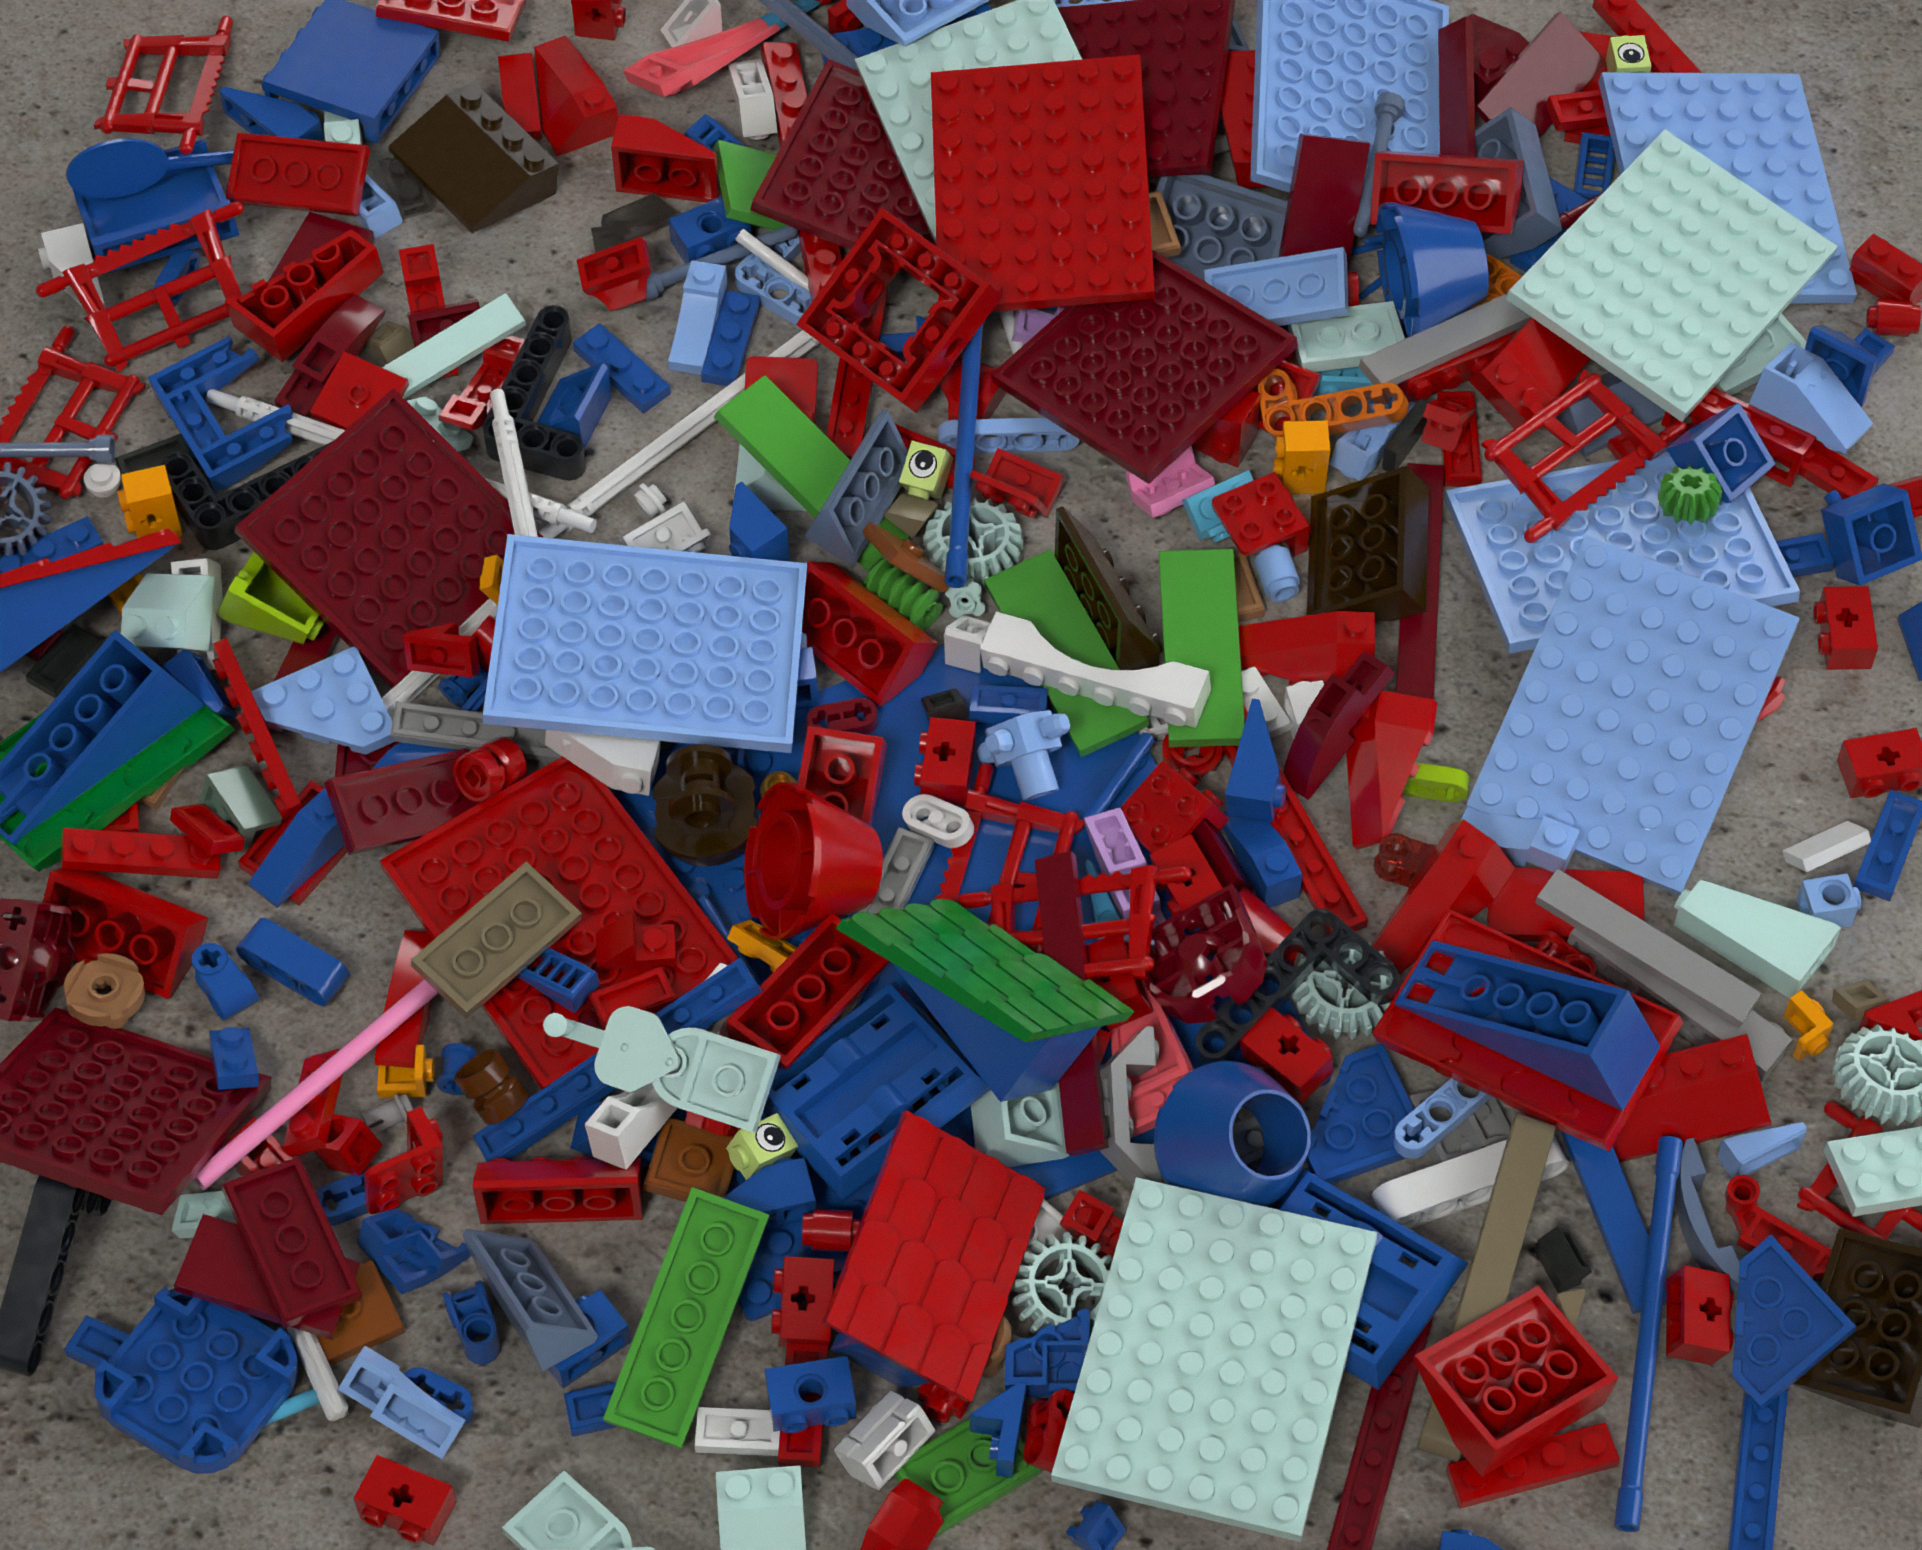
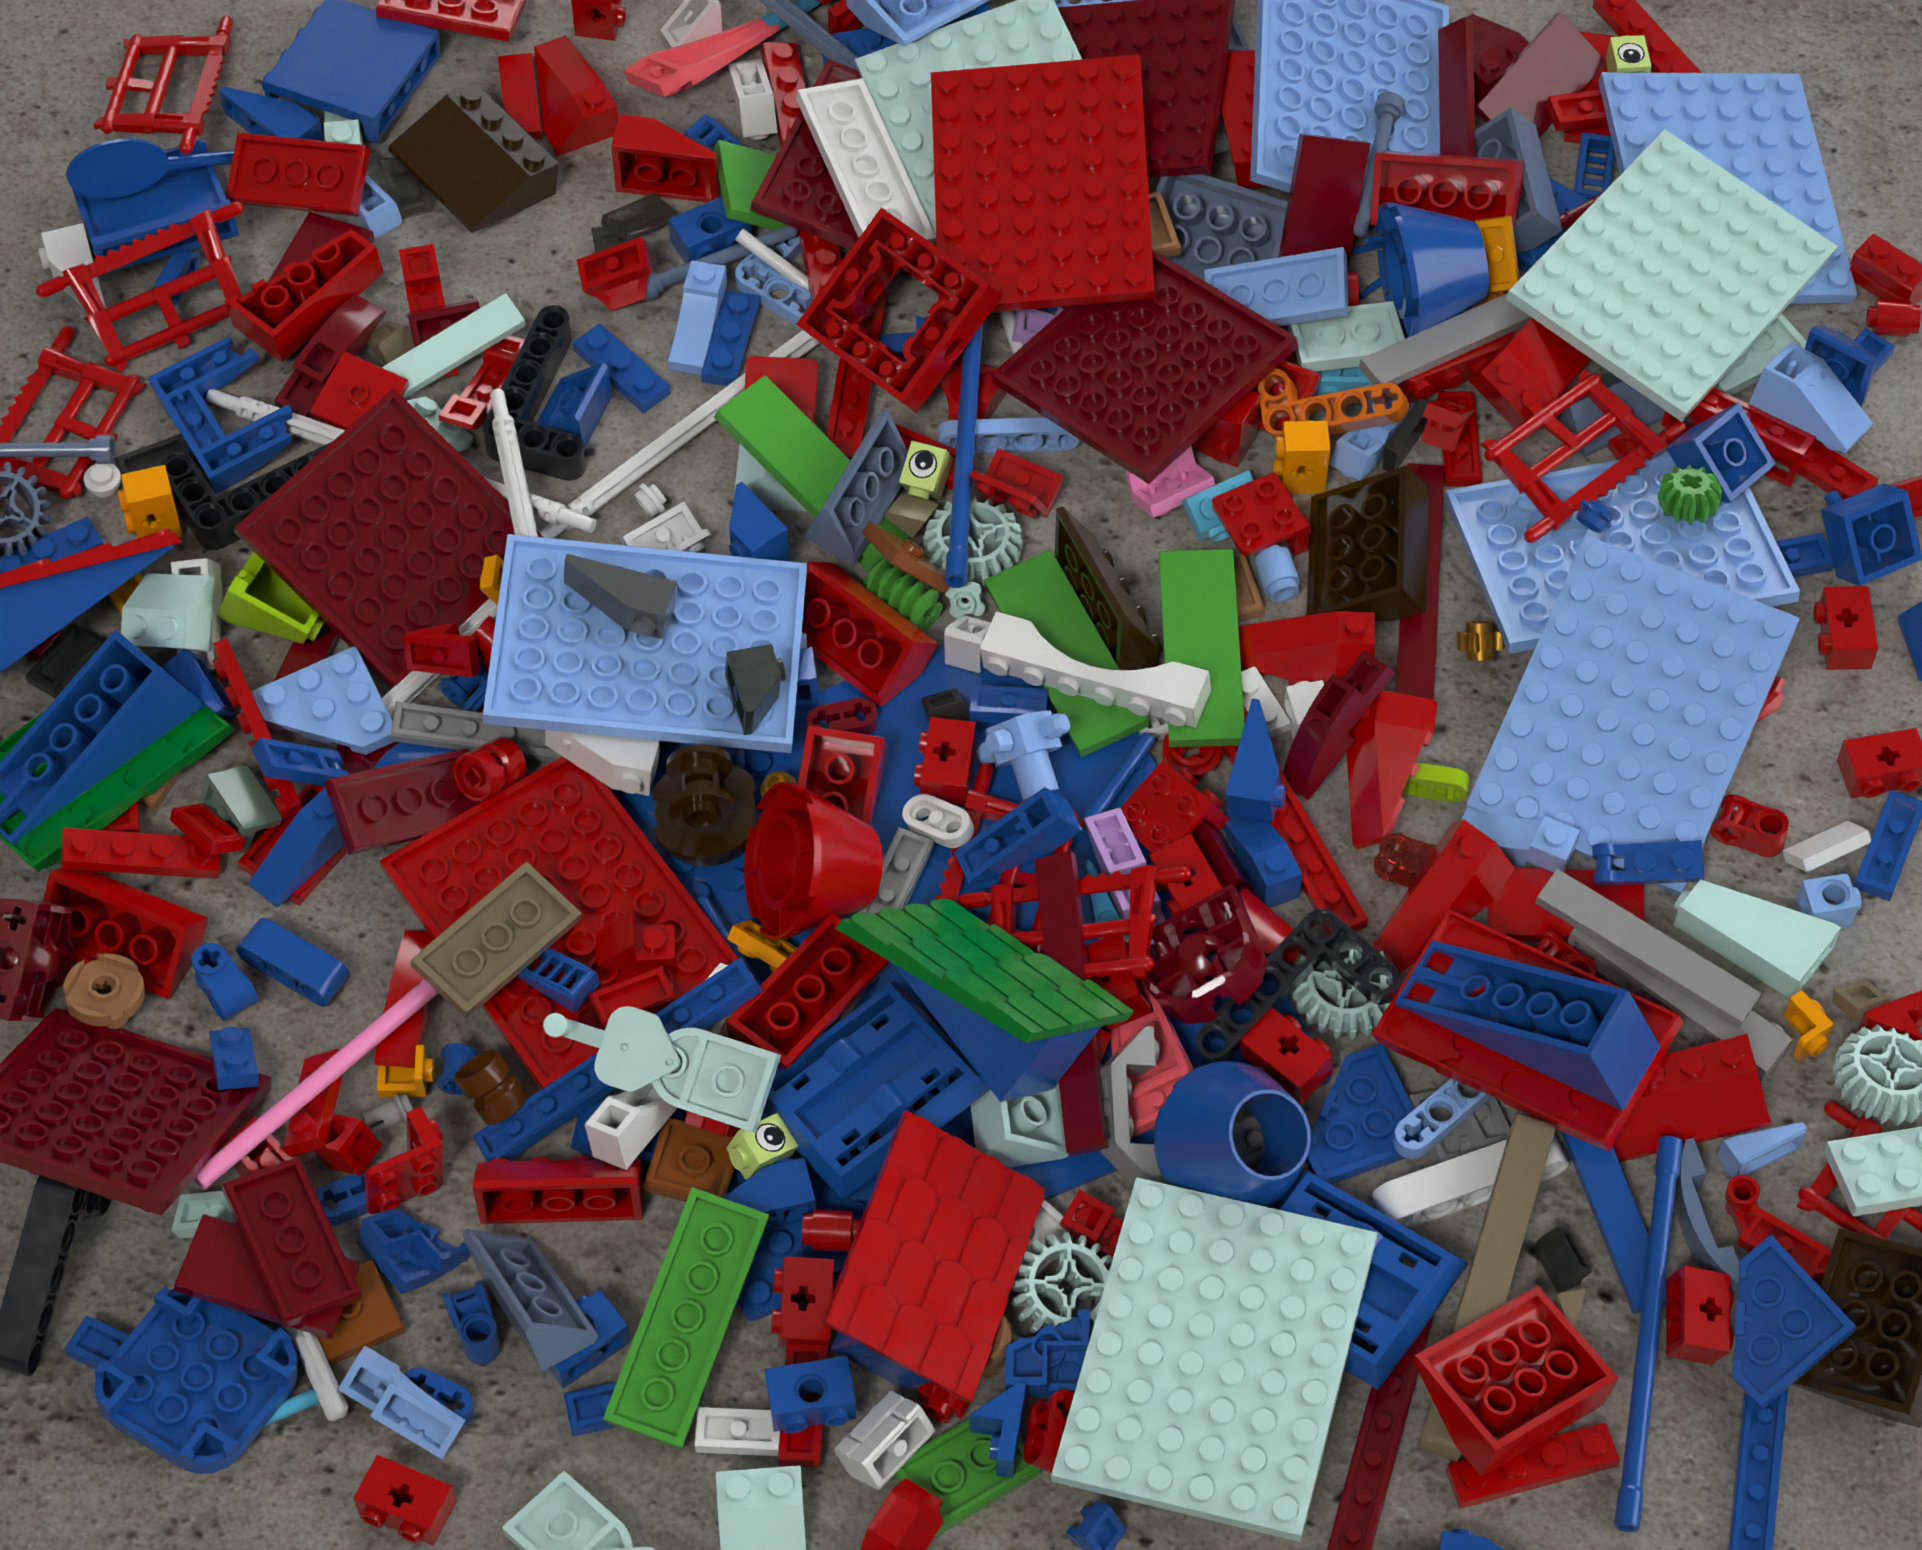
(297, 762): none -> blue plate
(627, 596): none -> dark grey slope
(753, 683): none -> pearl dark grey slope
(861, 155): none -> white plate
(1020, 836): none -> blue slope
(1479, 641): none -> pearl gold gear
(1500, 252): none -> light orange plate
(1594, 515): none -> blue plate
(1649, 863): none -> blue plate
(1749, 826): none -> red piece

